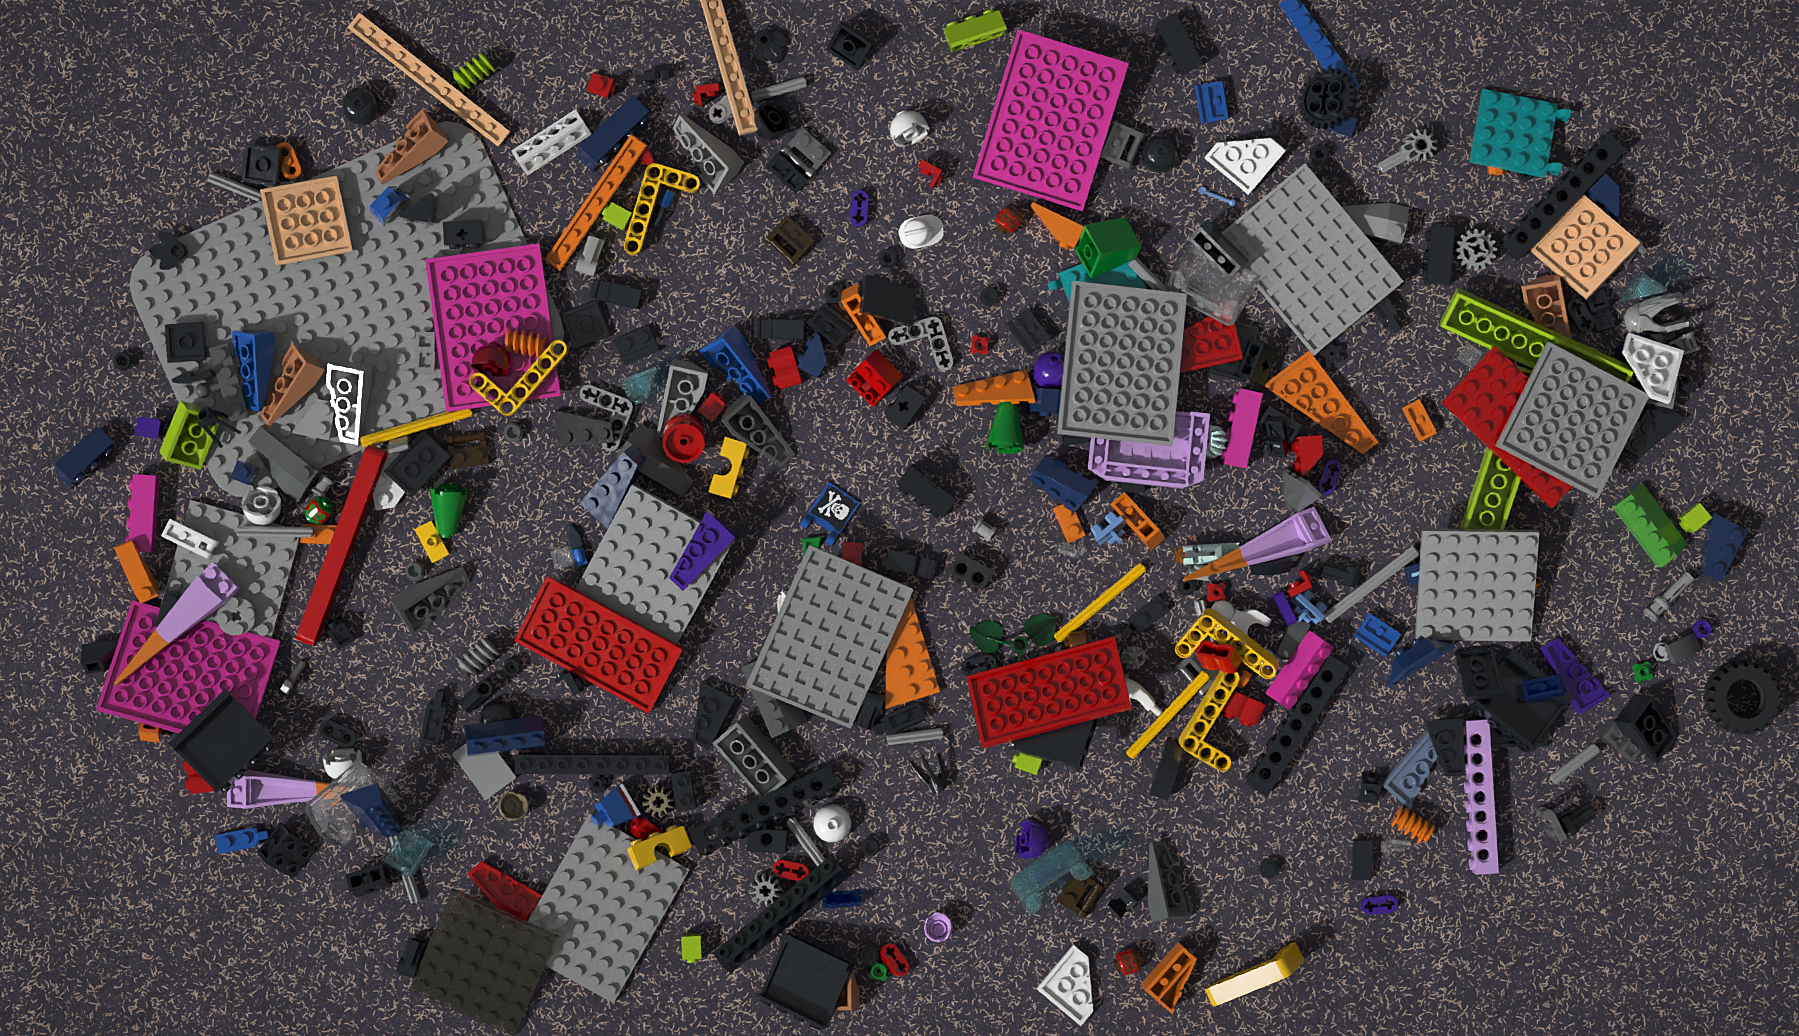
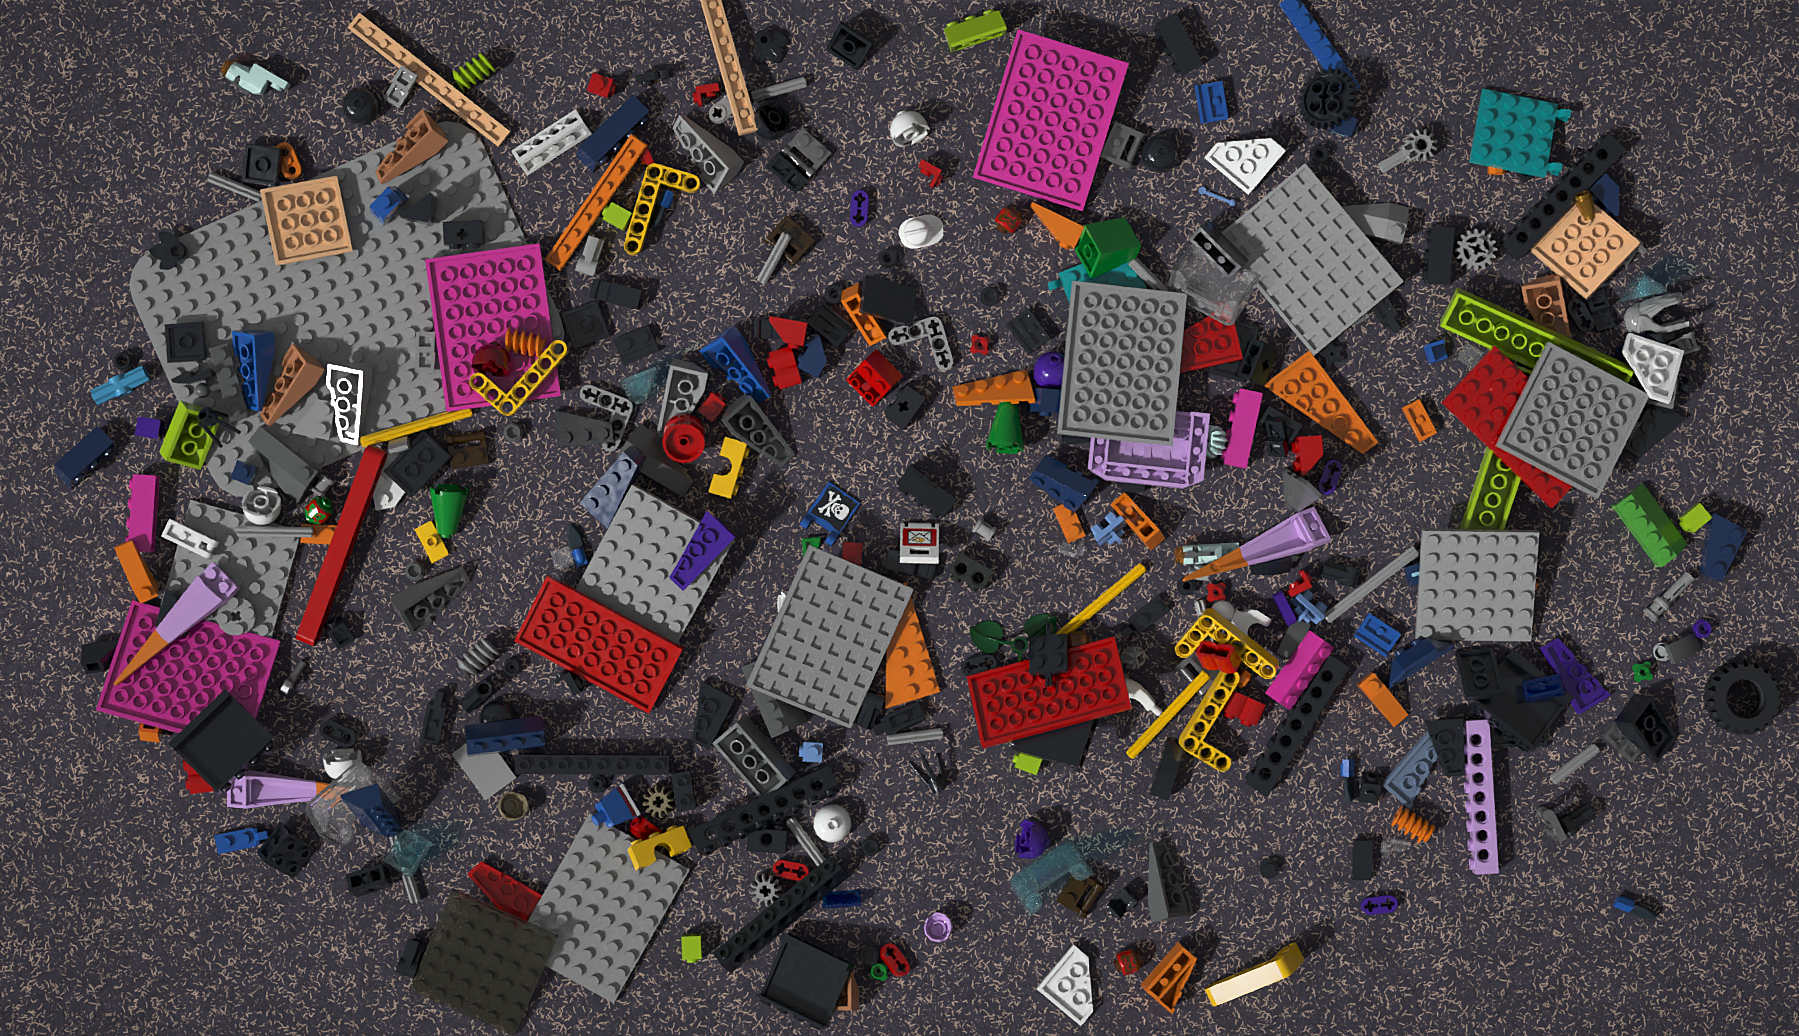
(120, 384): none -> dark azure piece
(252, 80): none -> light aqua plate
(401, 87): none -> light grey slope
(774, 257): none -> light grey axle
(790, 331): none -> red slope
(811, 751): none -> medium blue brick
(921, 538): none -> container
(1049, 654): none -> black plate
(1347, 772): none -> piece
(1382, 698): none -> orange slope
(1435, 351): none -> blue panel
(1585, 204): none -> pearl gold cone
(1626, 904): none -> piece

